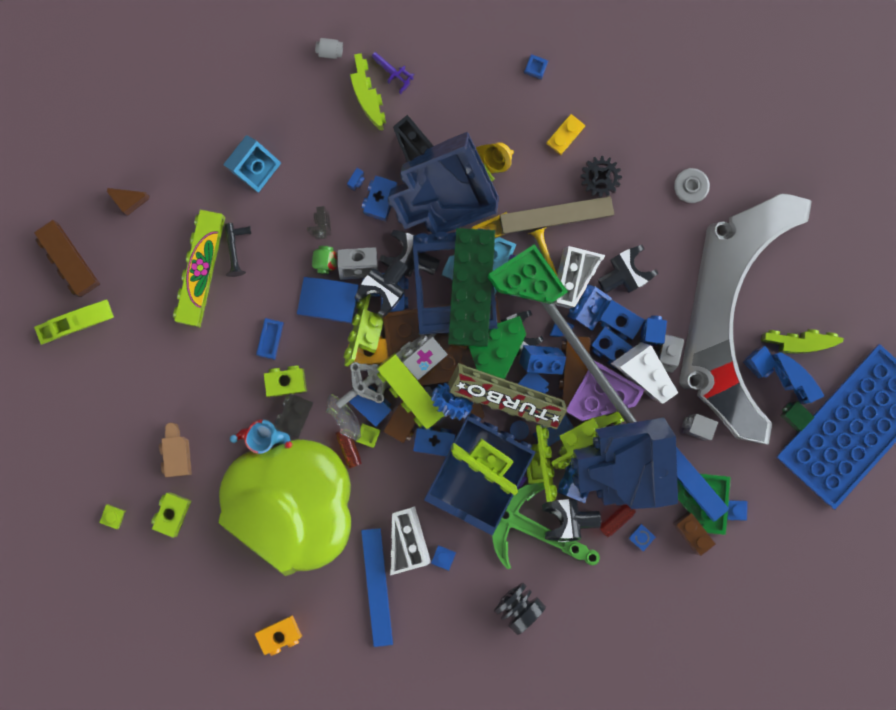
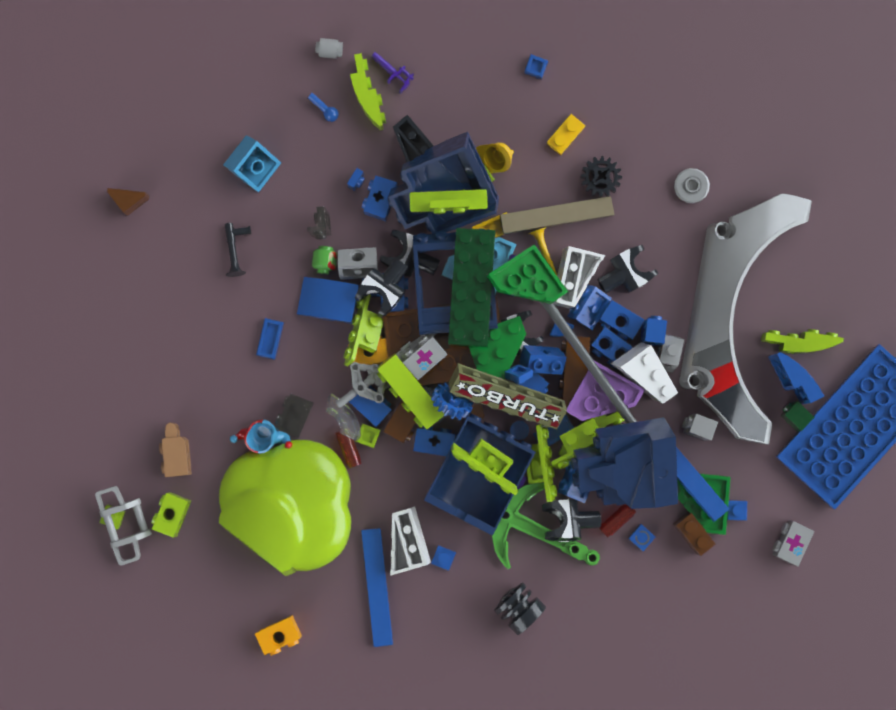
(67, 258): reddish brown brick -> none
(74, 321): lime slope -> none
(115, 541): none -> light grey bar
(199, 268): brick -> none
(273, 384): lime brick -> none
(330, 113): none -> blue bar
(448, 201): none -> lime bracket
(518, 374): none -> blue plate
(760, 362): blue slope -> none
(792, 542): none -> light grey brick

